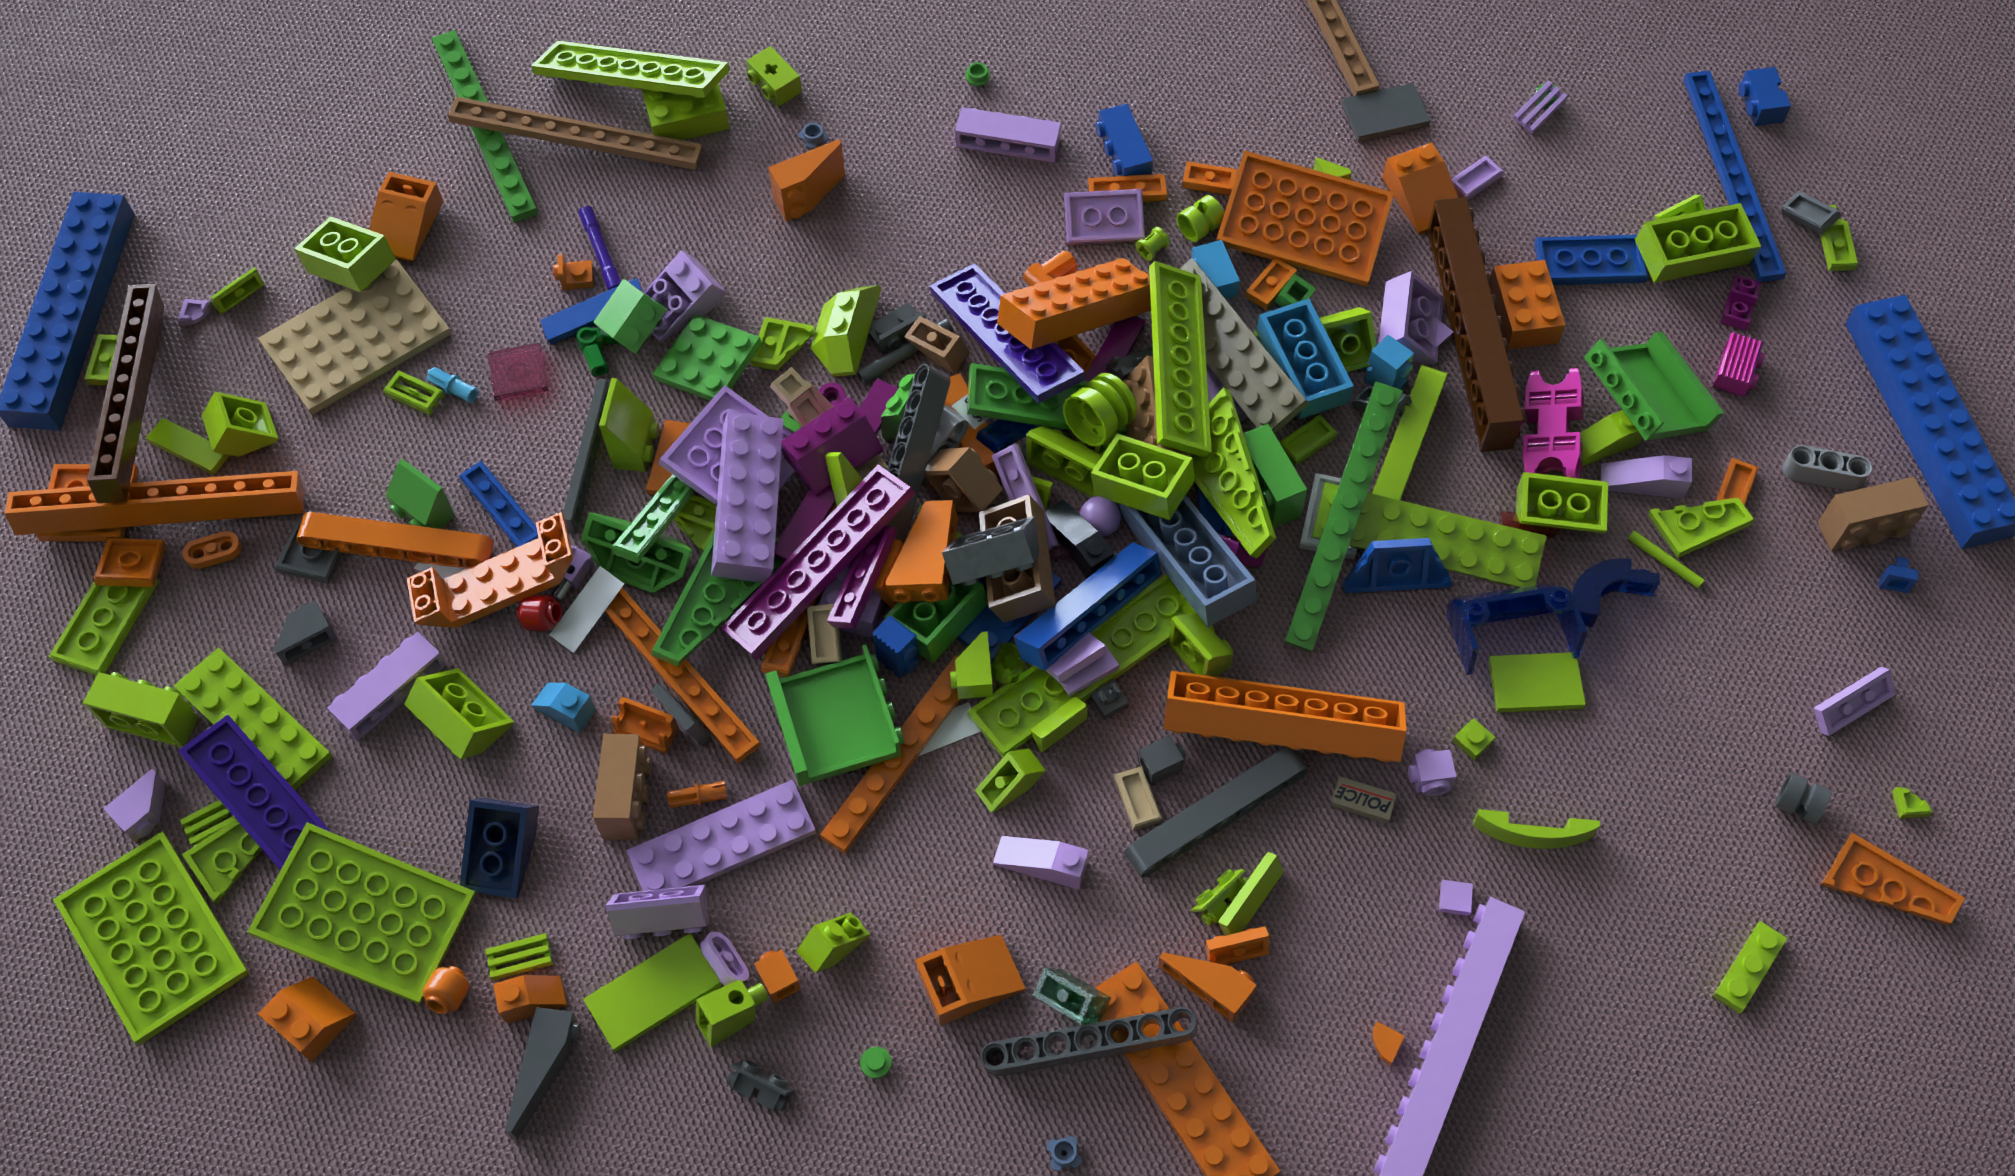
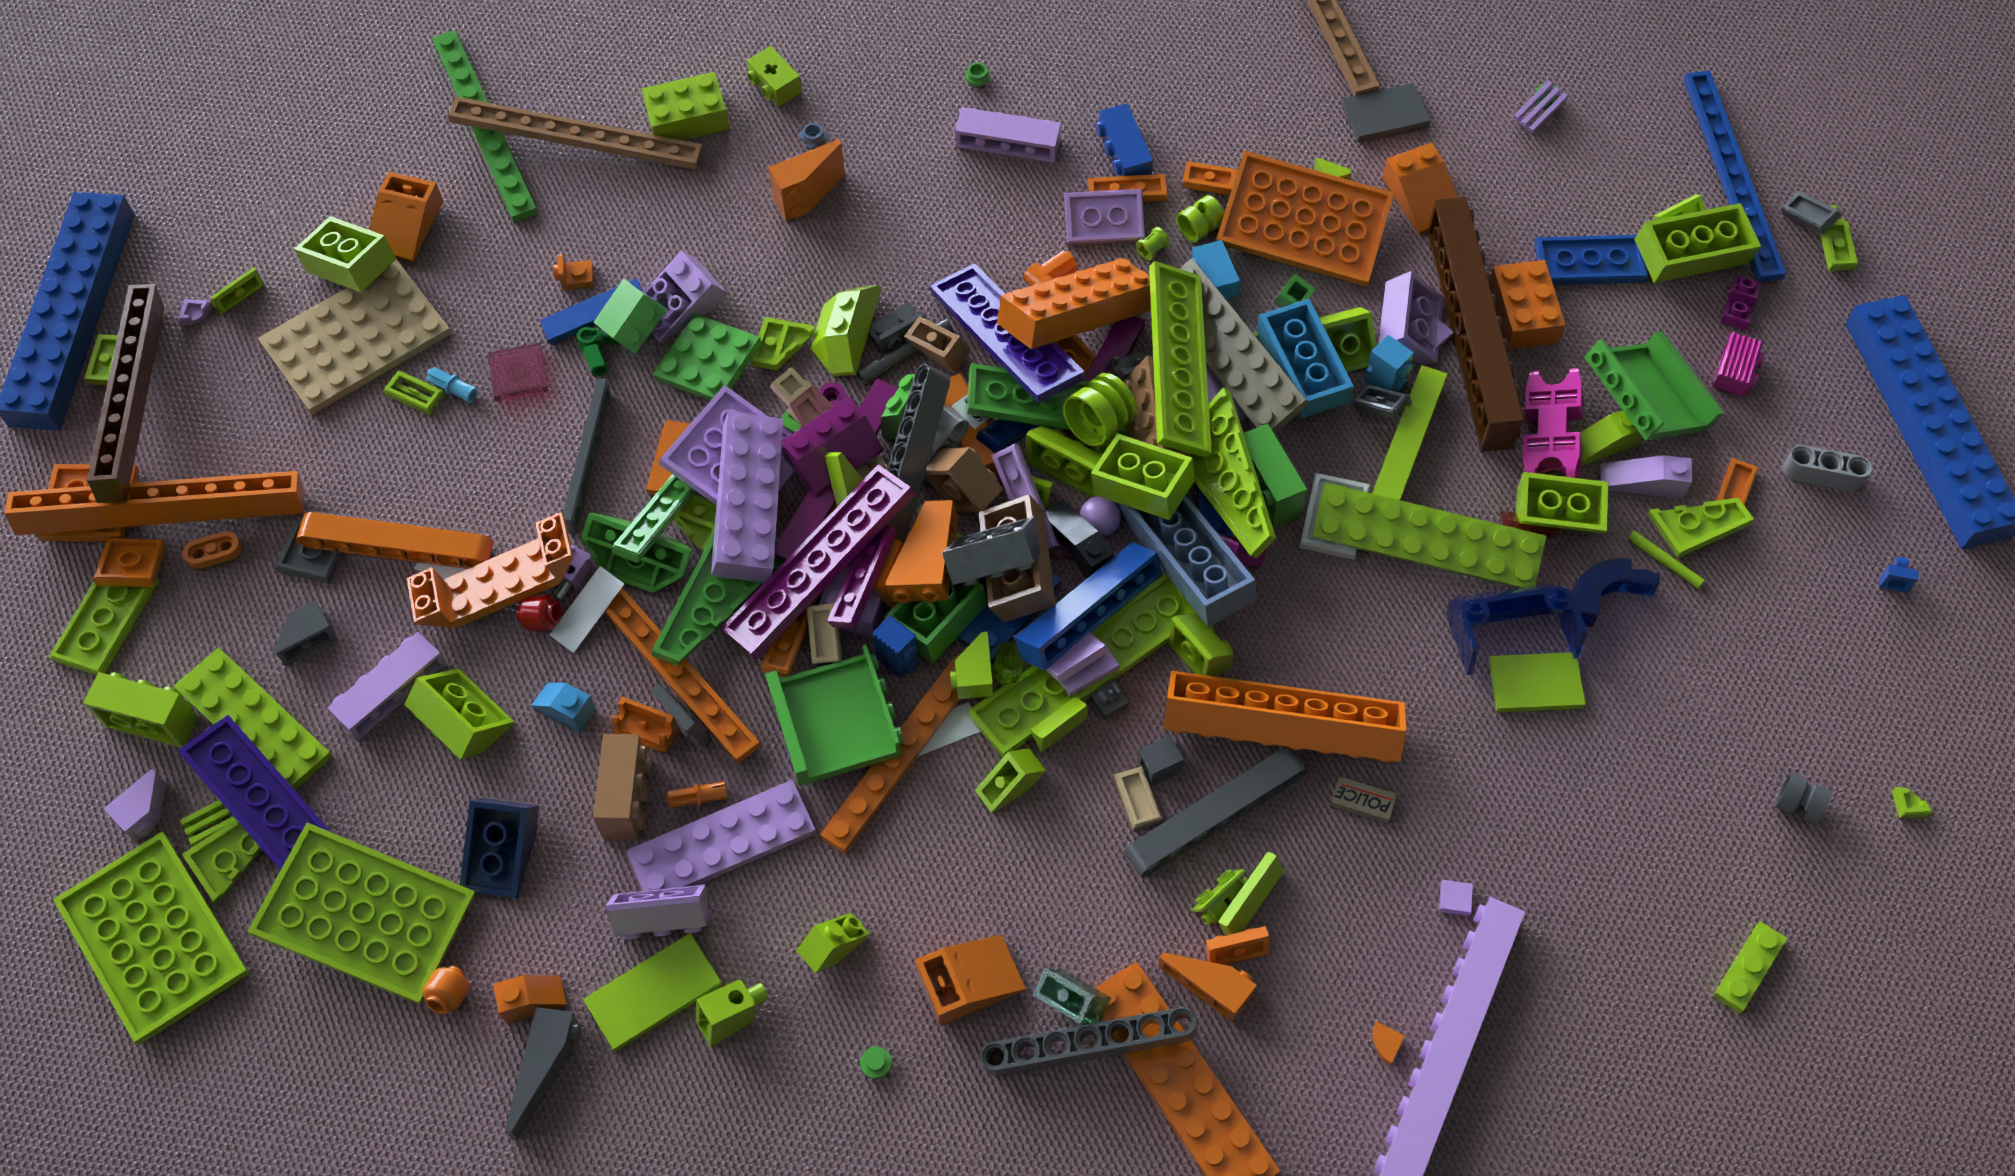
(186, 446): lime tile -> none
(237, 424): lime slope -> none
(307, 1016): orange slope -> none
(417, 498): bright green slope -> none
(493, 952): lime tile -> none
(499, 504): blue tile -> none
(592, 227): dark purple piece -> none
(628, 429): lime slope -> none
(631, 68): lime plate -> none
(724, 958): lavender plate -> none
(771, 1088): dark grey hinge -> none
(777, 975): orange brick -> none
(1043, 859): lavender slope -> none
(1067, 1144): sand blue plate -> none
(1270, 283): orange plate -> none
(1308, 439): lime tile -> none
(1343, 517): bright green plate -> none
(1398, 566): blue wing -> none
(1432, 772): lavender brick -> none
(1473, 739): lime plate -> none
(1476, 178): lavender tile -> none
(1497, 825): lime slope -> none
(1763, 97): blue brick -> none
(1855, 701): lavender plate -> none
(1873, 514): medium nougat brick -> none
(1883, 879): orange wing -> none

